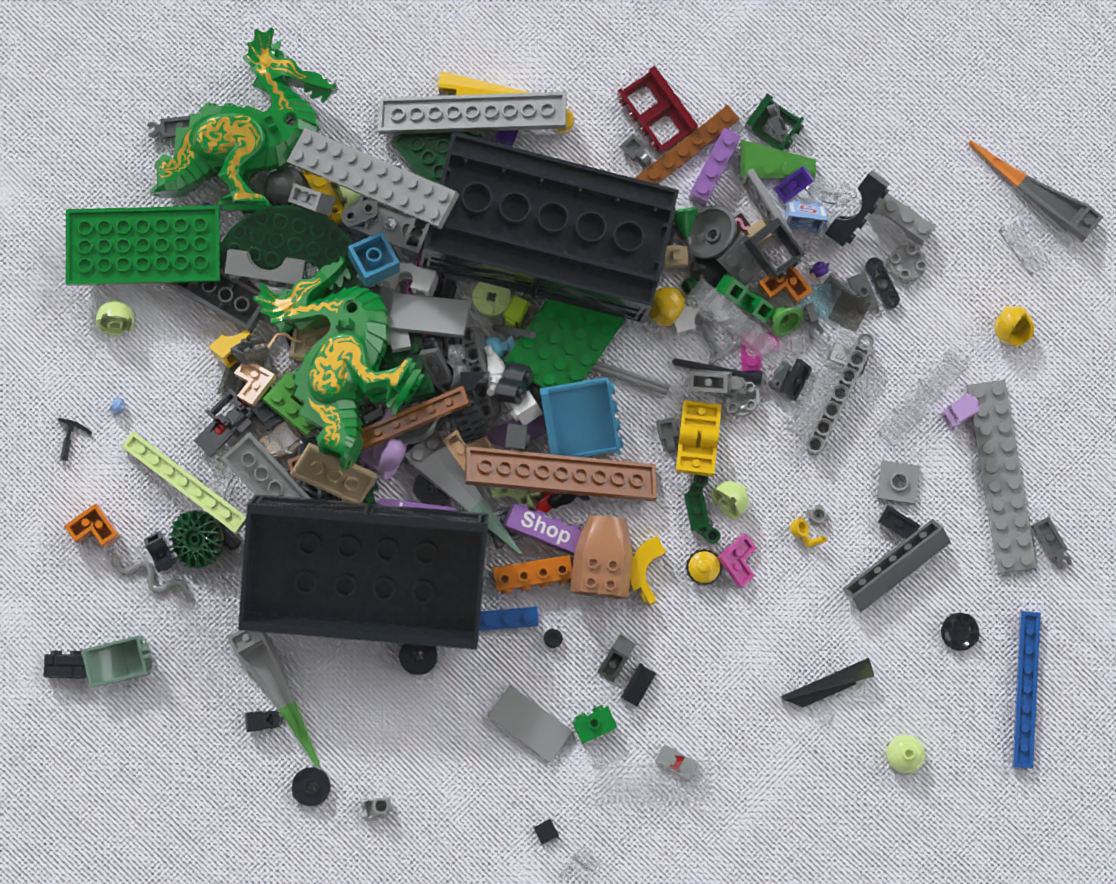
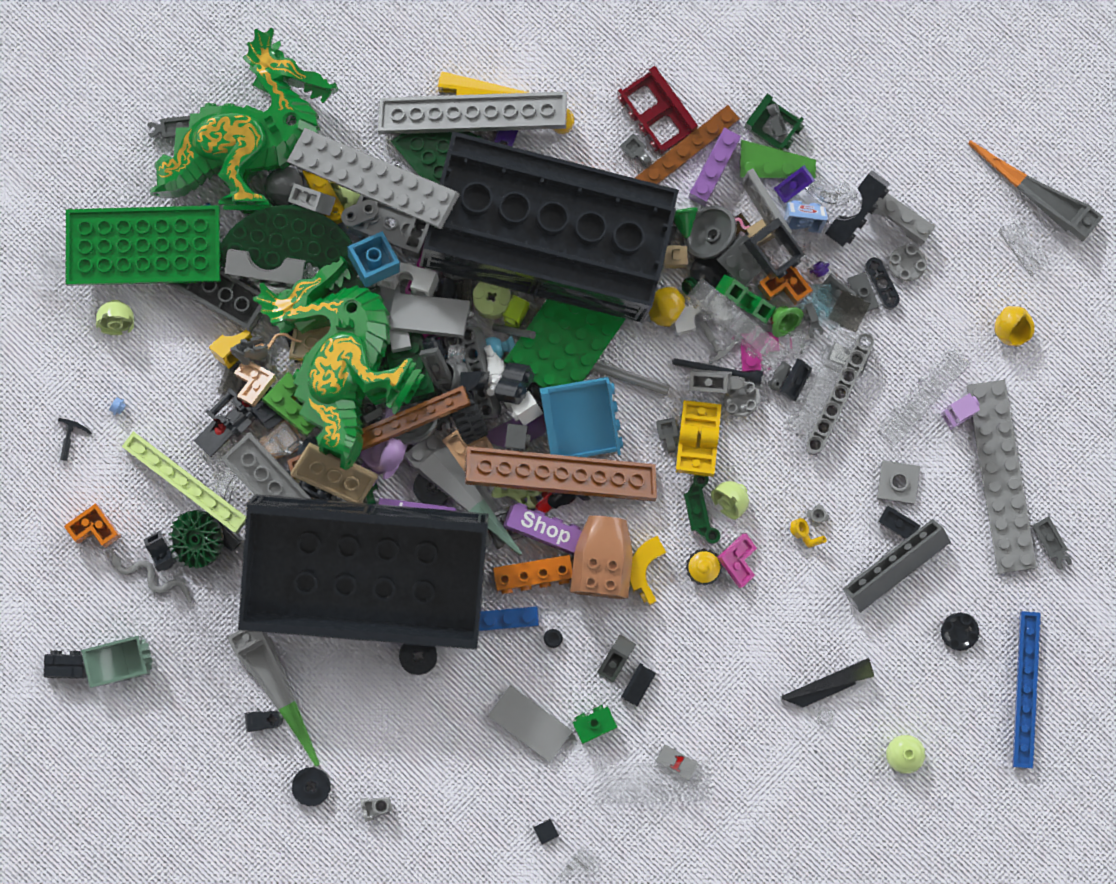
(465, 292): none -> clear smoke plate

